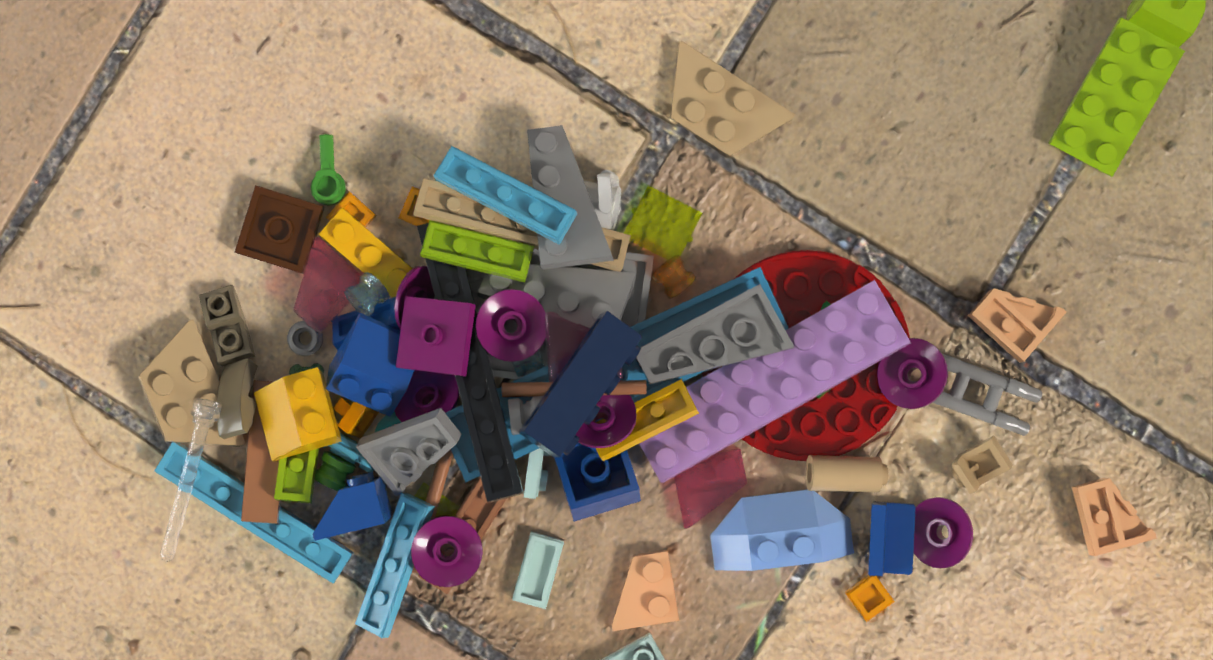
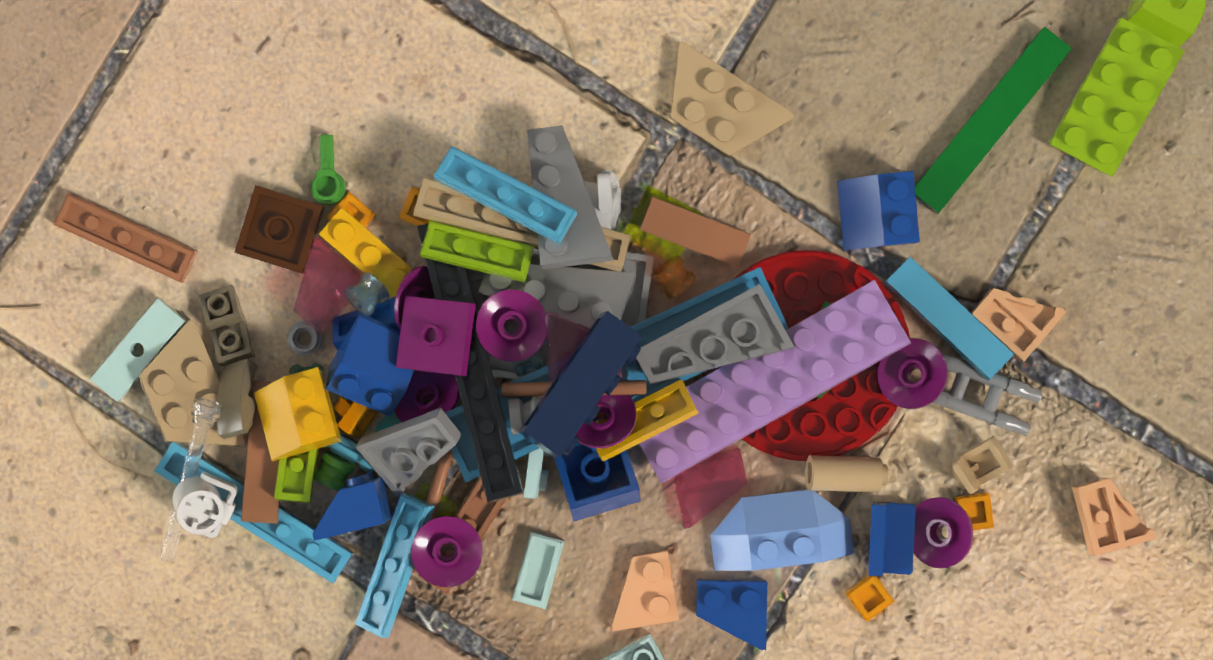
(123, 365): none -> light aqua tile
(125, 237): none -> nougat tile
(200, 504): none -> white piece
(695, 231): none -> nougat tile
(735, 607): none -> blue wing
(878, 211): none -> blue slope
(949, 318): none -> medium azure tile
(978, 509): none -> light orange tile
(991, 120): none -> green tile

